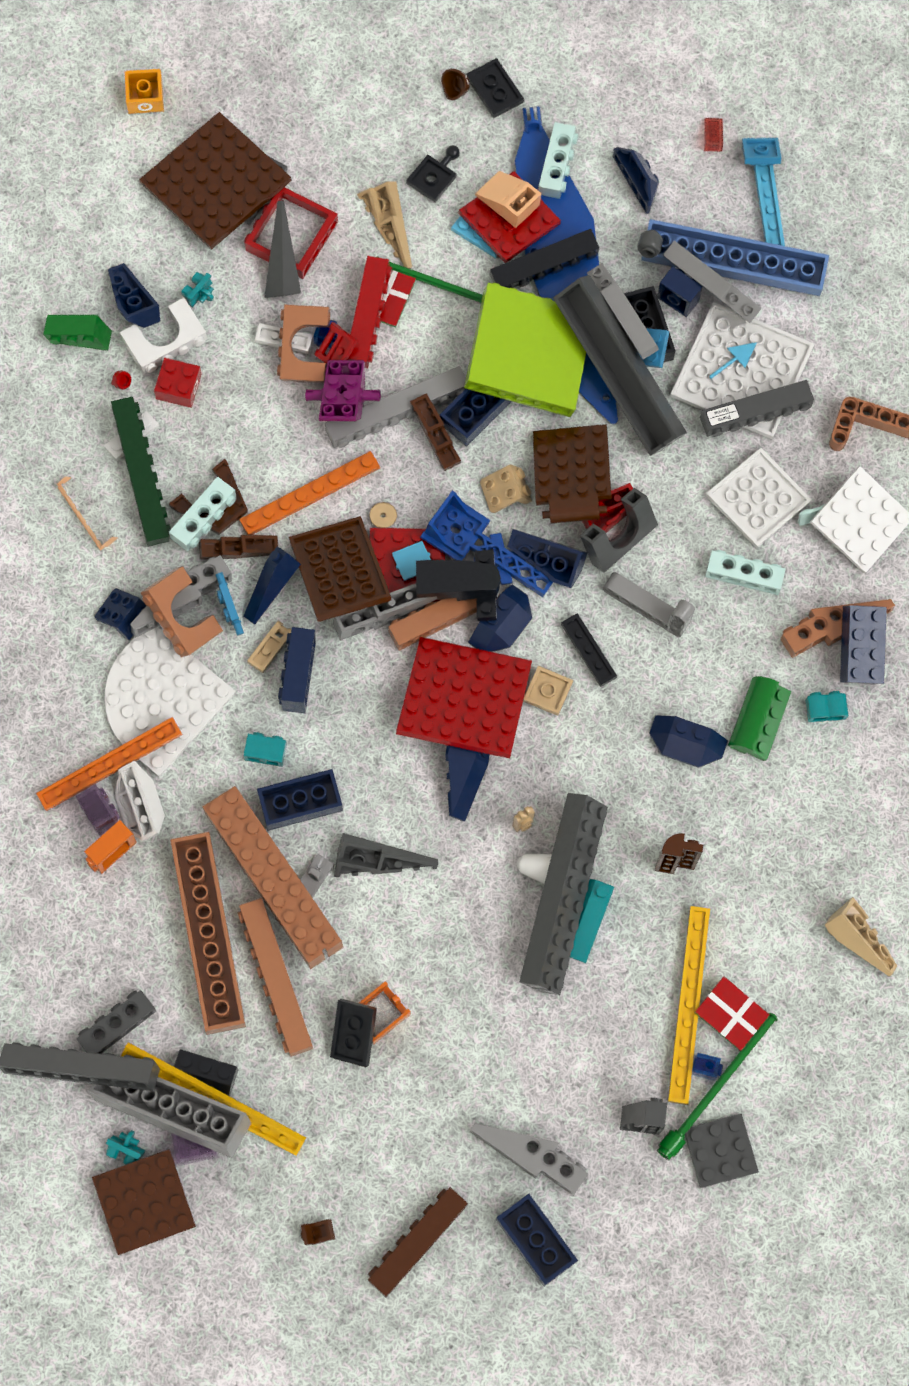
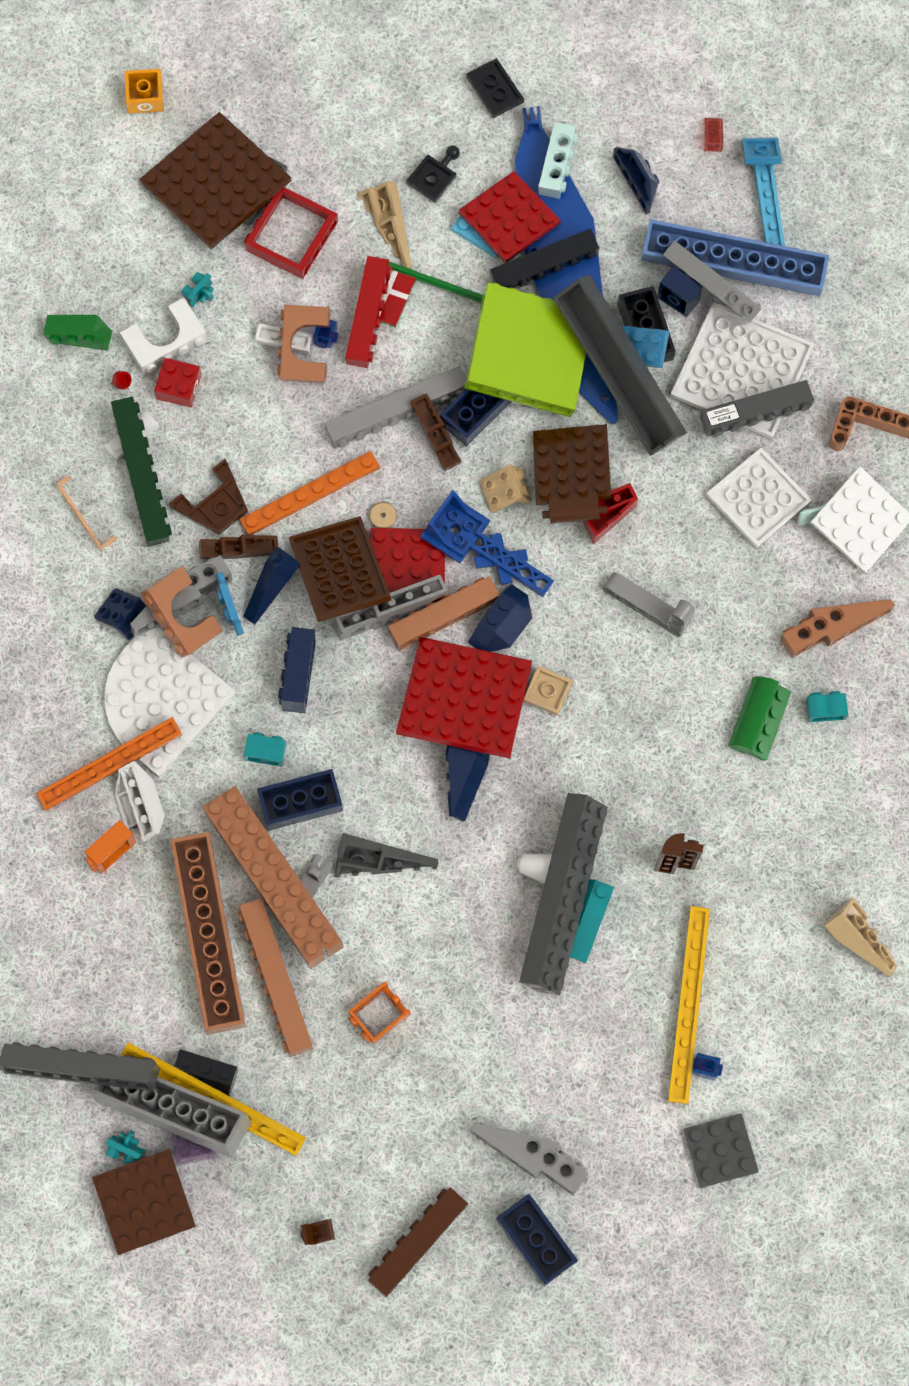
(96, 808): clear purple brick -> none
(128, 1023): dark grey brick -> none
(132, 298): dark blue wedge -> none
(217, 490): light aqua brick -> none
(269, 647): tan plate -> none
(282, 269): dark grey wedge -> none
(341, 347): red plate -> none
(343, 391): magenta slope -> none
(353, 1032): black plate -> none
(407, 558): medium azure piece -> none
(454, 83): reddish brown helmet -> none
(462, 581): black slope -> none
(510, 197): light nougat slope -> none
(523, 819): tan hinge -> none
(556, 561): dark blue wedge -> none
(589, 650): black plate -> none
(623, 311): light grey brick -> none
(639, 523): dark grey arch -> none
(644, 1116): dark grey wedge -> none
(650, 243): dark grey head -> none
(687, 741): dark blue wedge -> none
(741, 353): medium azure piece -> none
(742, 1025): flag -> none
(752, 580): light aqua brick -> none
(863, 644): brick -> none

